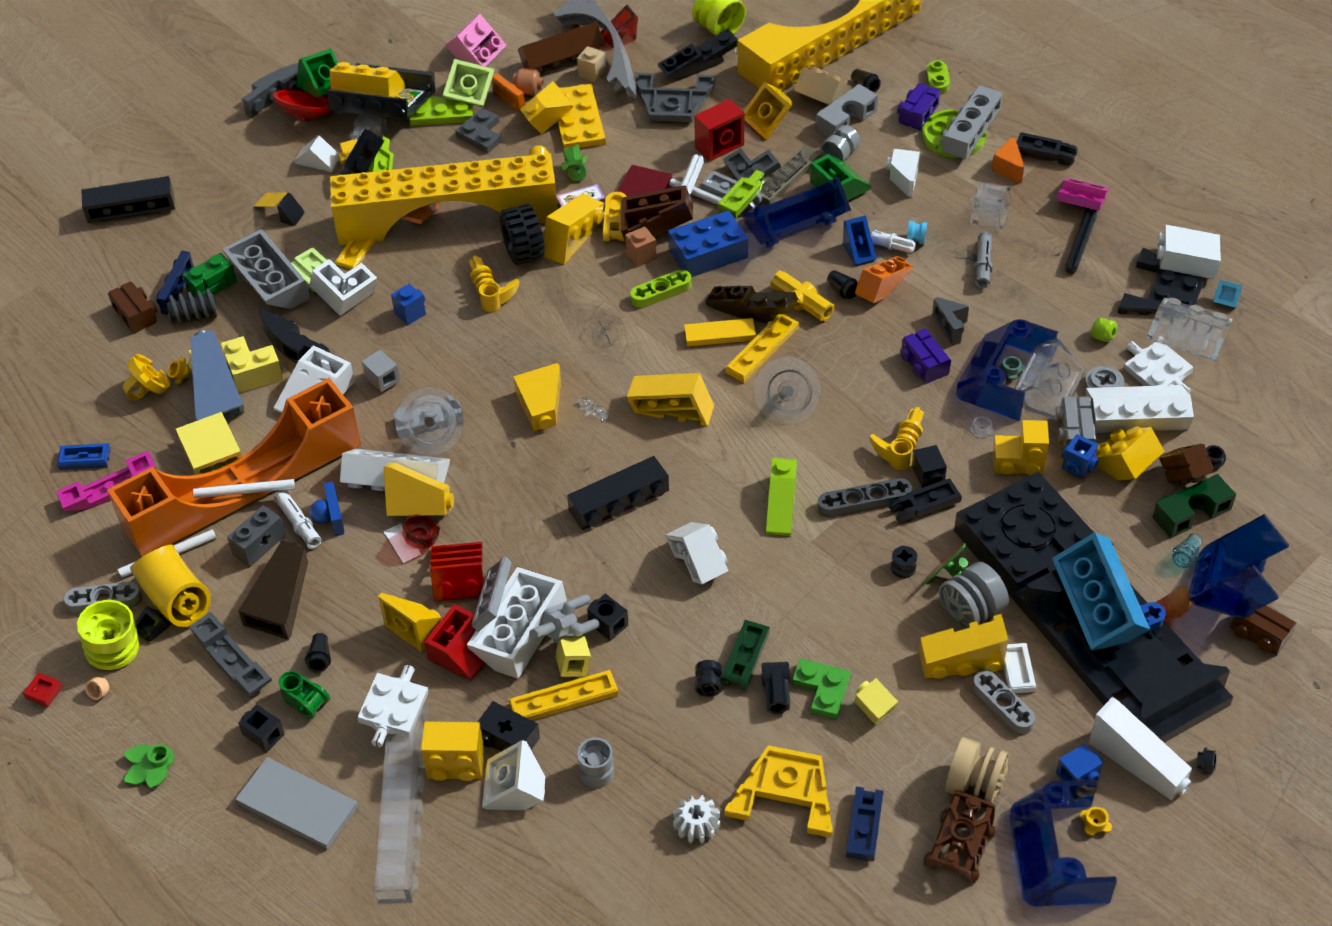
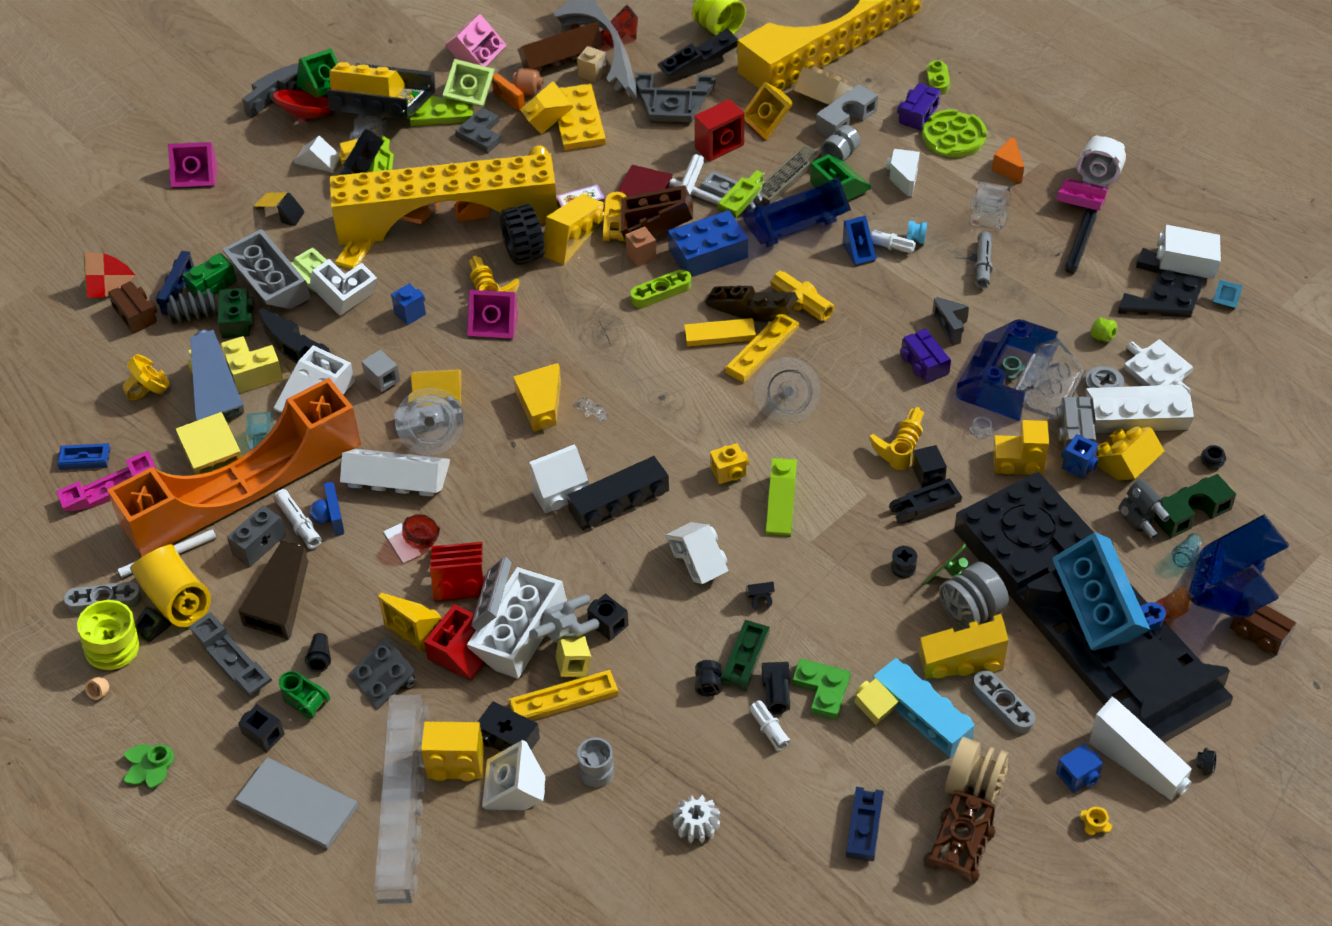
(42, 690): red plate -> none
(104, 274): none -> shield
(128, 199): black brick -> none
(178, 370): yellow plate -> none
(192, 164): none -> dark pink slope
(235, 313): none -> dark green brick
(244, 488): white bar -> none
(258, 427): none -> clear light blue brick
(383, 673): none -> dark grey hinge
(392, 705): white plate -> none
(414, 493): yellow slope -> none
(441, 379): none -> yellow slope
(470, 211): none -> orange slope
(492, 314): none -> dark pink slope
(556, 477): none -> white slope
(575, 163): bright green hips -> none
(671, 395): yellow wedge -> none
(728, 463): none -> yellow brick
(741, 166): dark grey plate -> none
(760, 590): none -> black tile
(769, 726): none -> white axle
(787, 778): yellow wing -> none
(843, 284): black cone -> none
(863, 494): dark grey beam -> none
(868, 80): black cone -> none
(882, 278): orange slope -> none
(925, 708): none -> medium azure brick
(972, 122): light grey brick -> none
(1018, 669): white tile -> none
(1042, 873): clear blue windscreen -> none
(1047, 148): black hinge -> none
(1101, 161): none -> white brick
(1141, 505): none -> dark grey piece
(1187, 464): reddish brown brick -> none
(1190, 328): clear slope -> none

